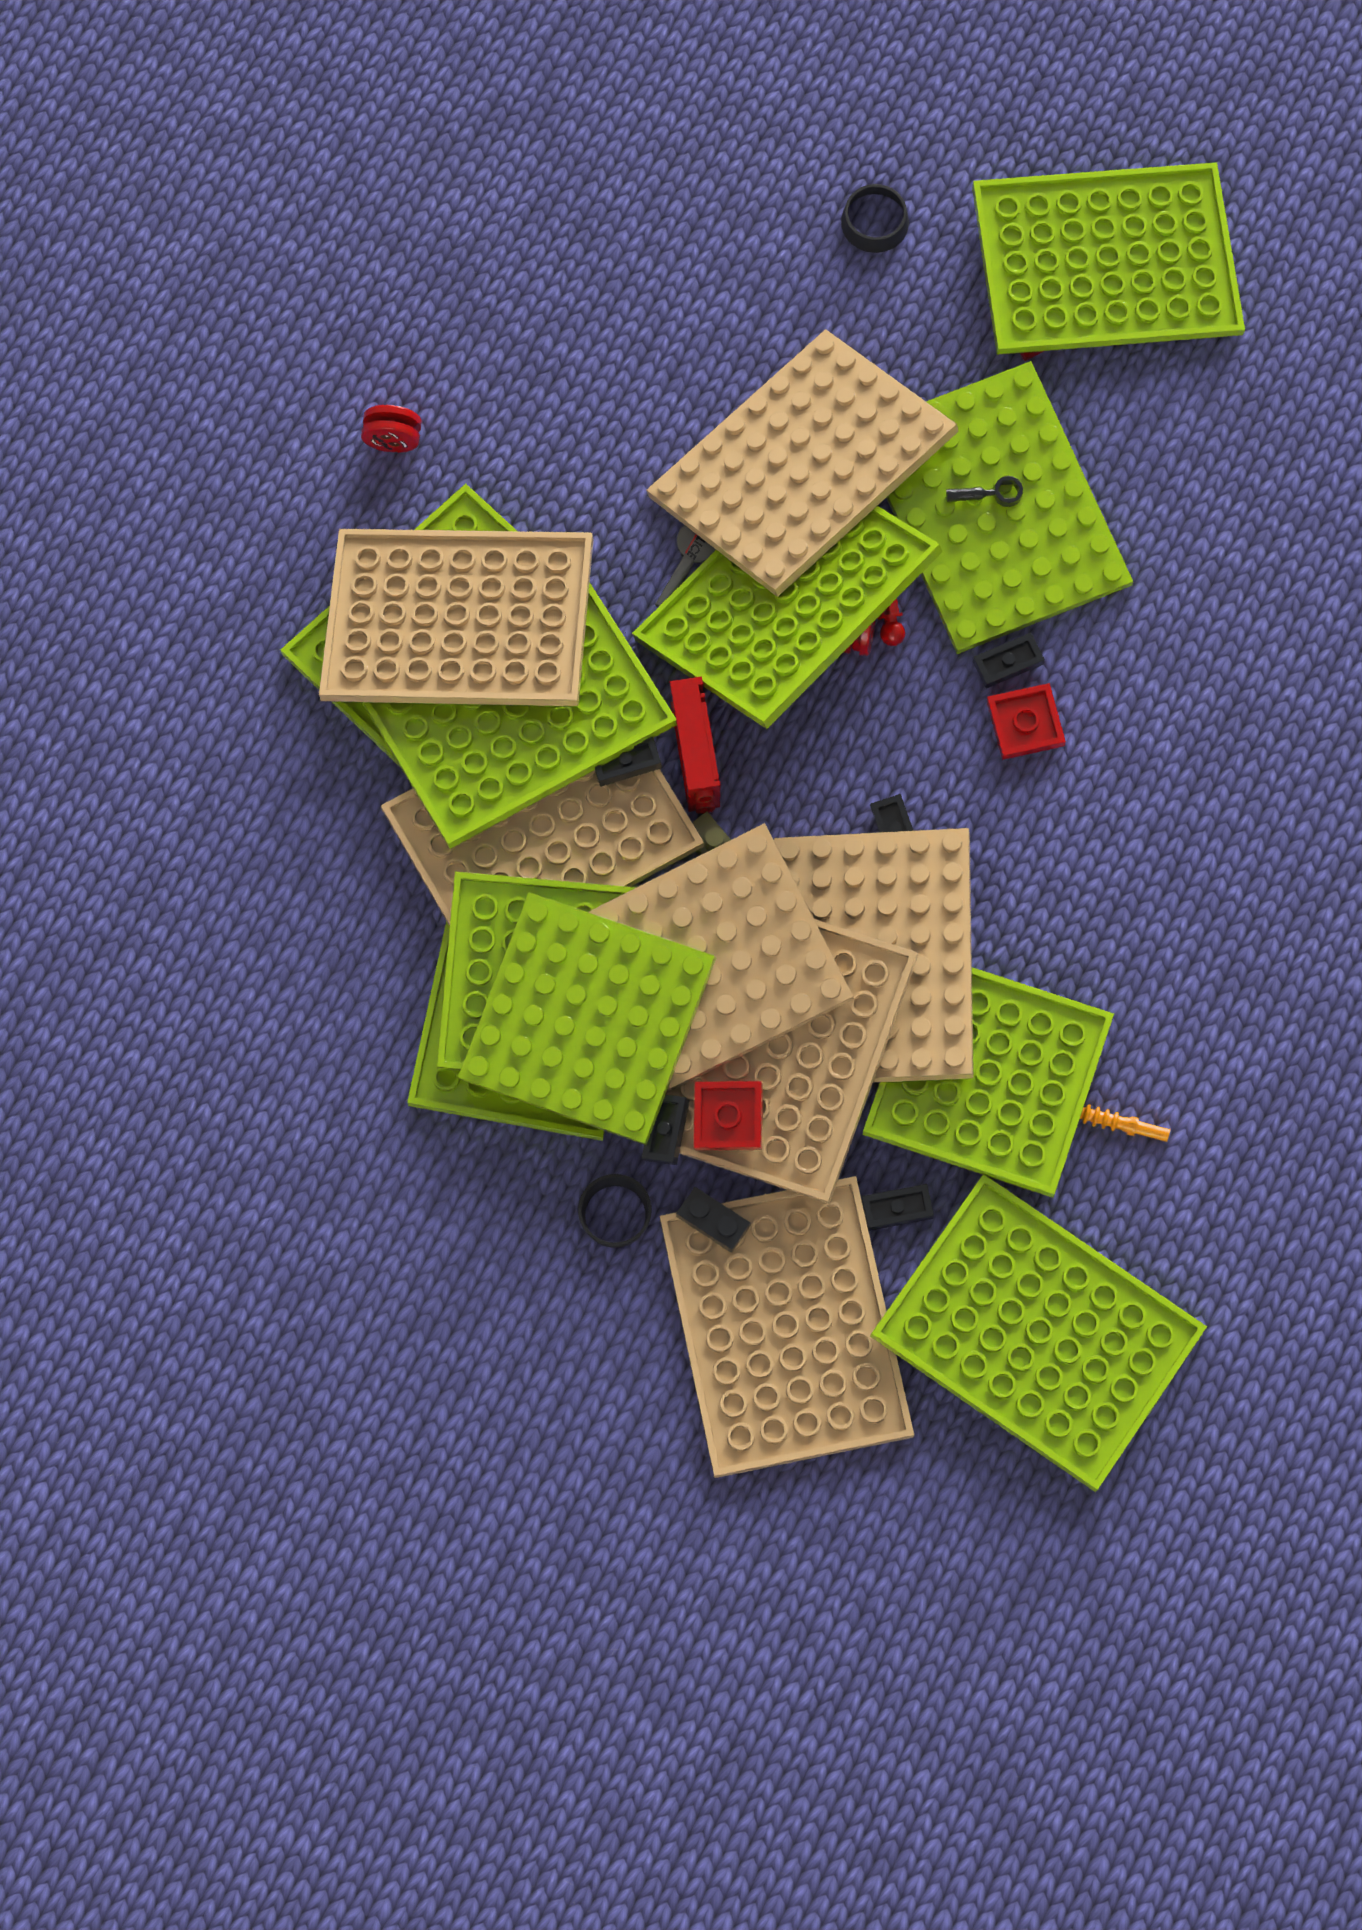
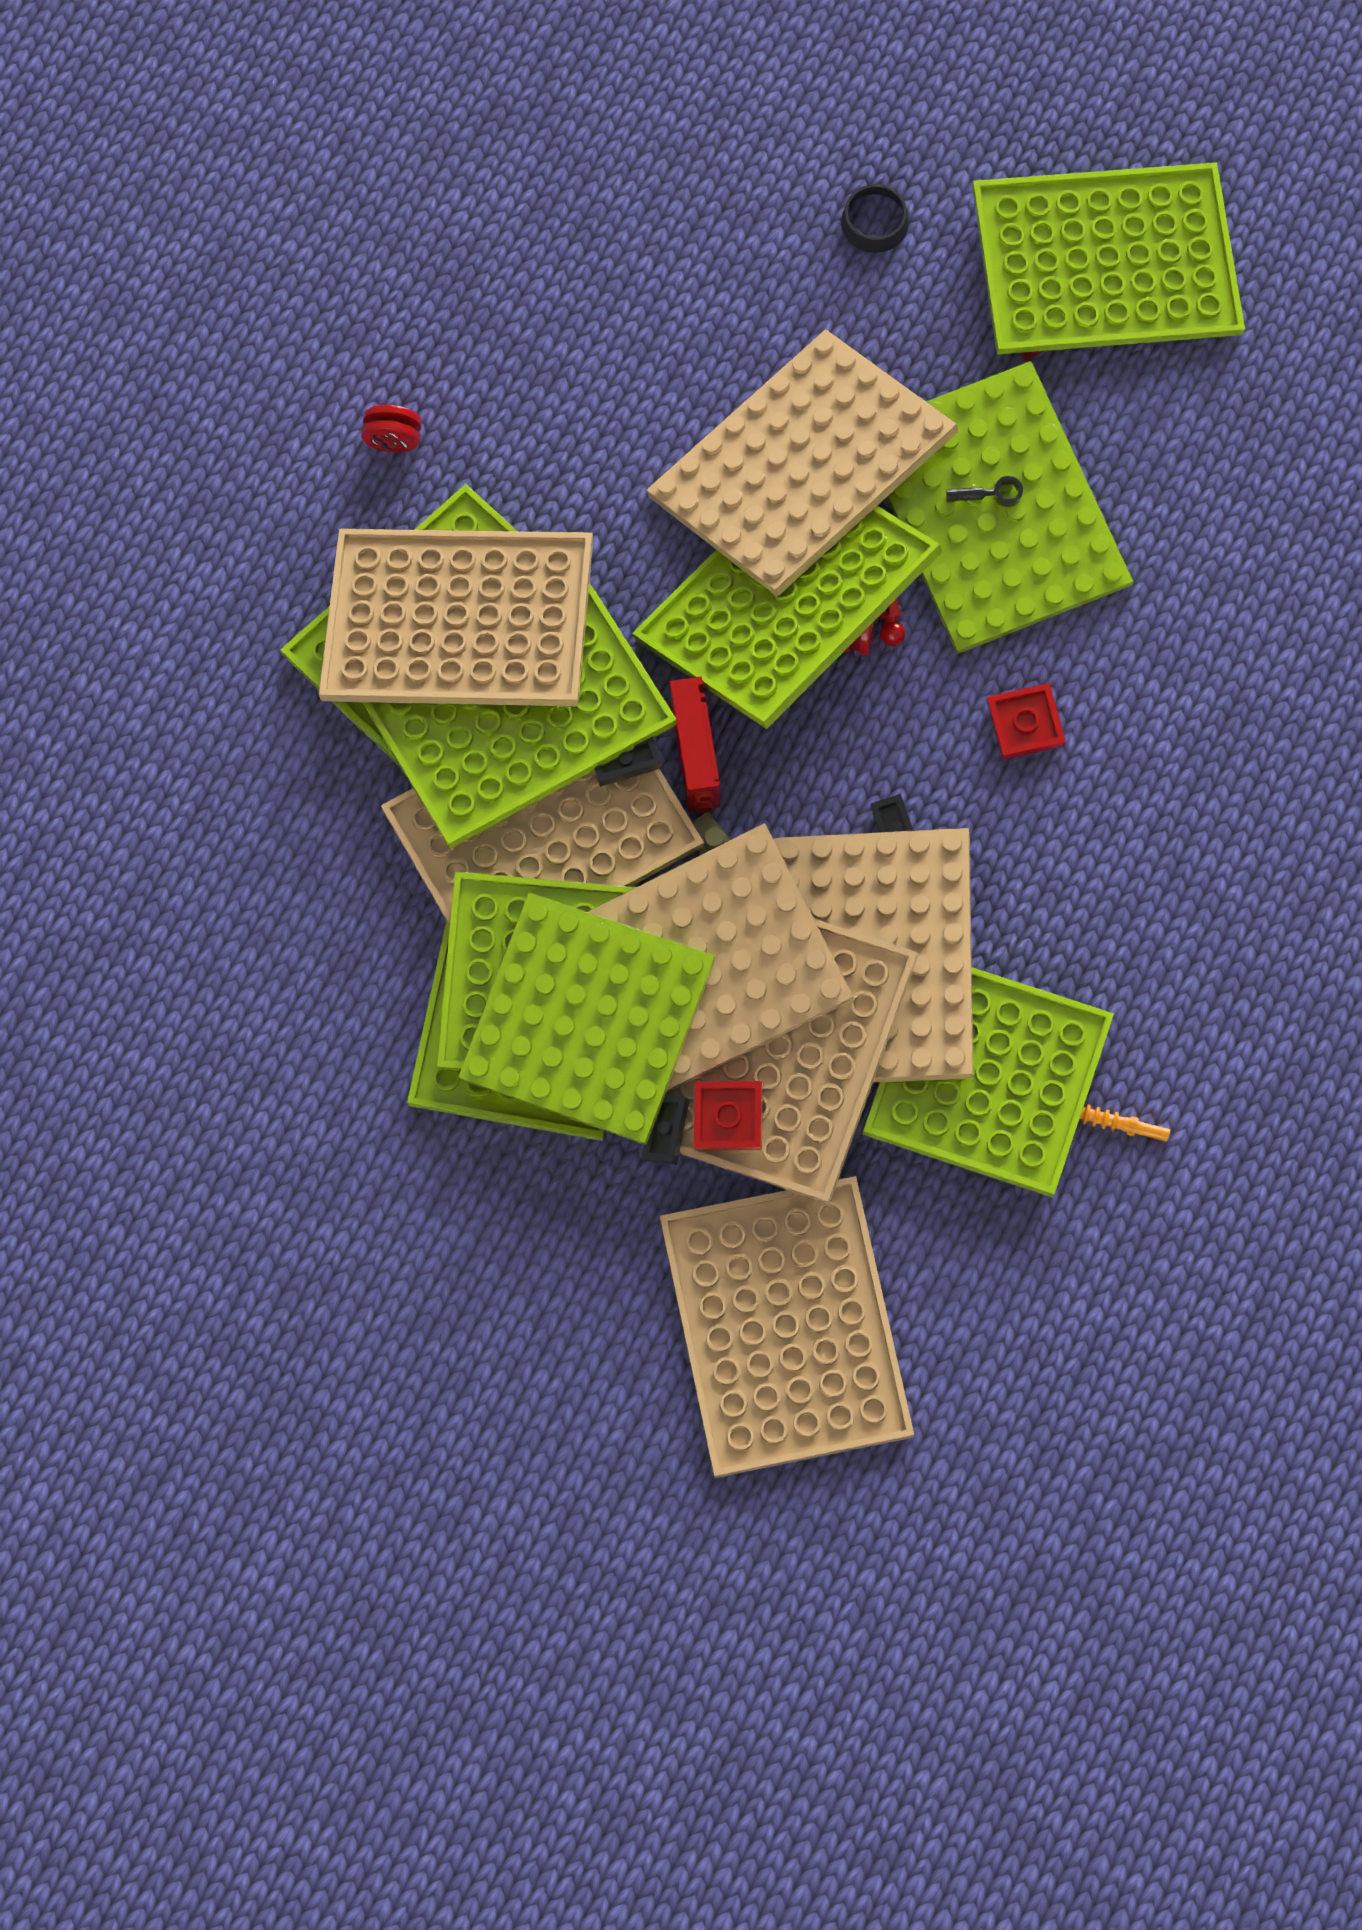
(608, 1181): black tyre -> none
(693, 550): dark grey piece -> none
(713, 1219): black plate -> none
(897, 1207): black plate -> none
(1008, 660): black plate -> none
(1039, 1332): lime plate -> none

